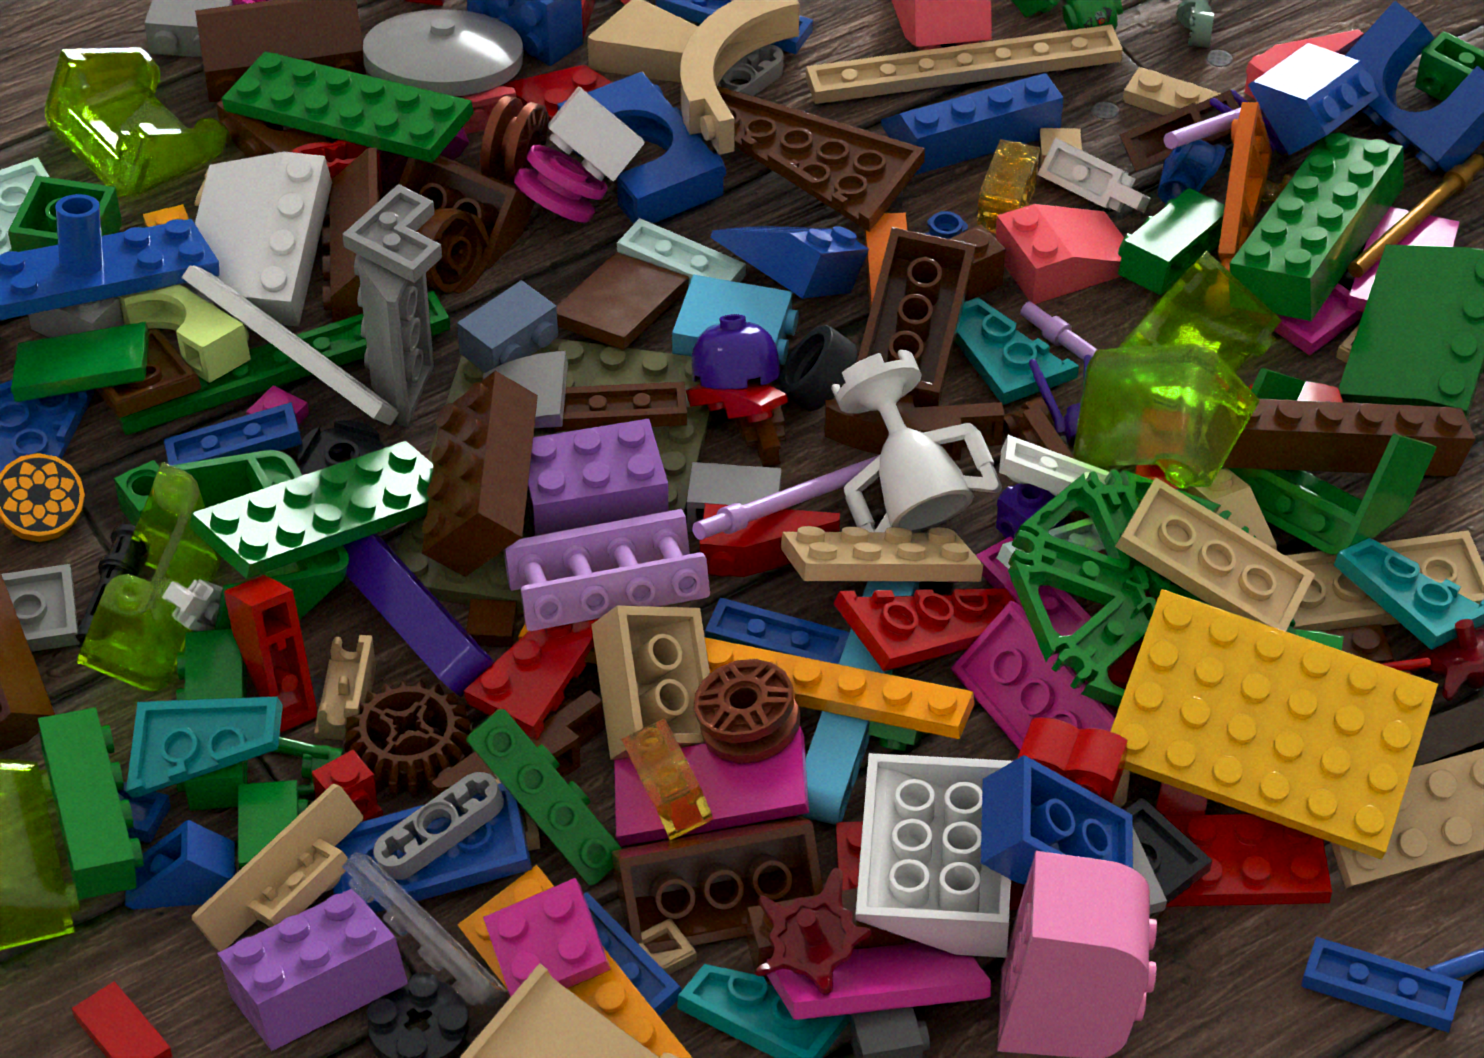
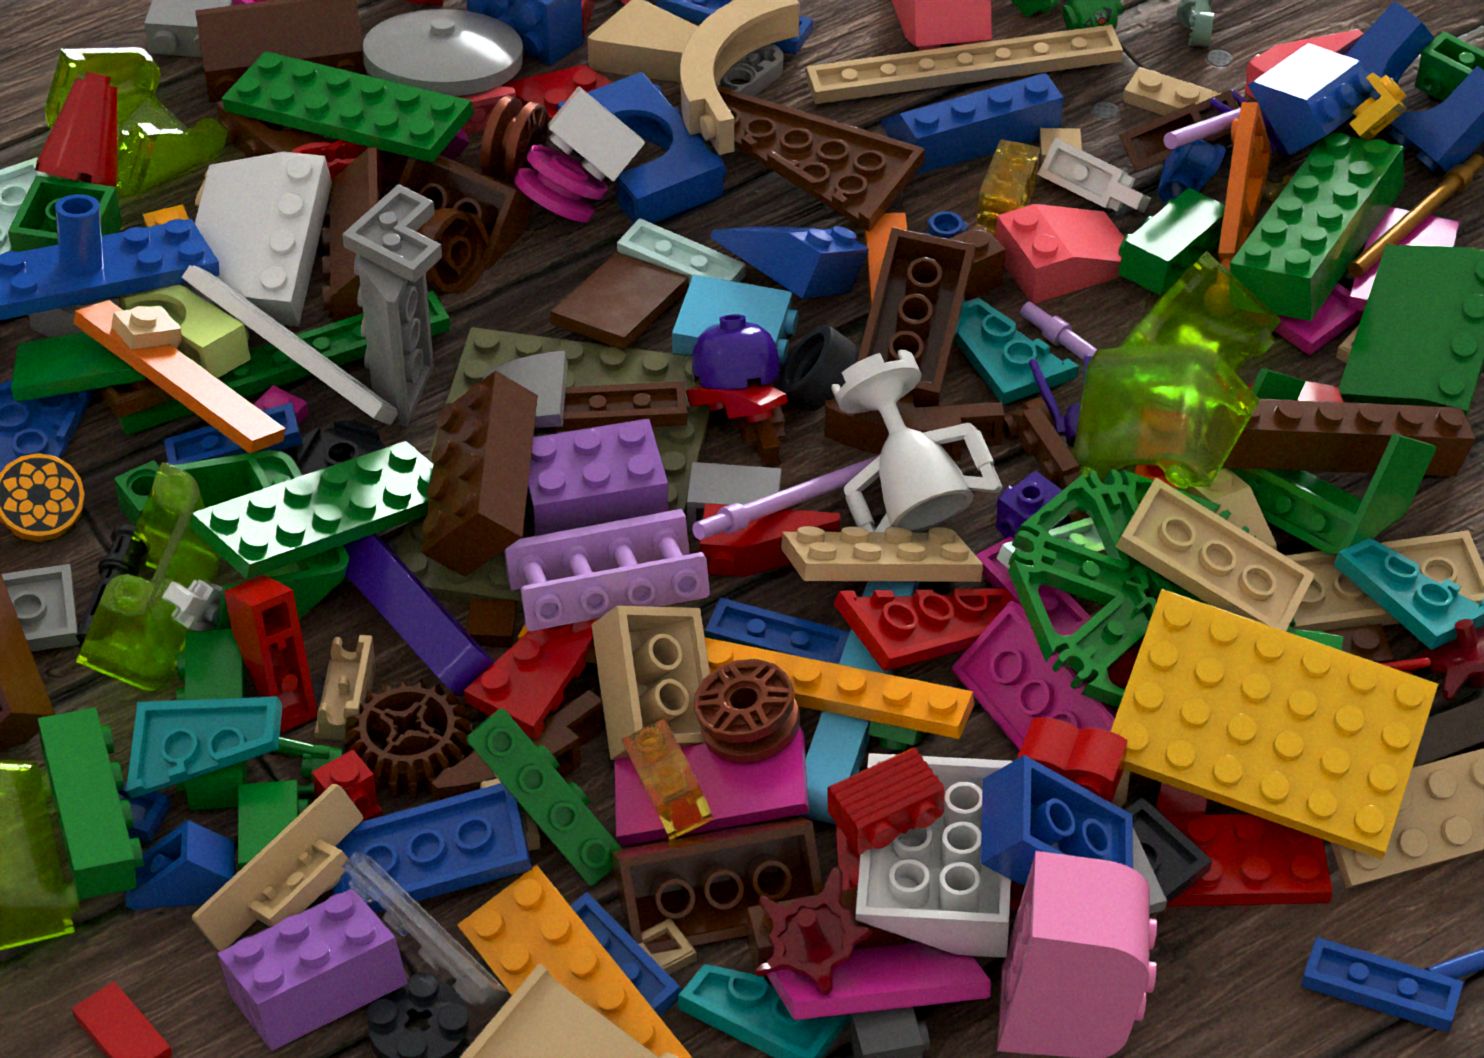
(85, 134): none -> red cone
(146, 327): none -> tan bracket
(186, 383): none -> tile
(434, 845): light grey beam -> none
(508, 327): sand blue brick -> none
(551, 931): dark pink plate -> none
(886, 801): none -> red brick
(1042, 467): white plate -> none
(1376, 115): none -> yellow bracket

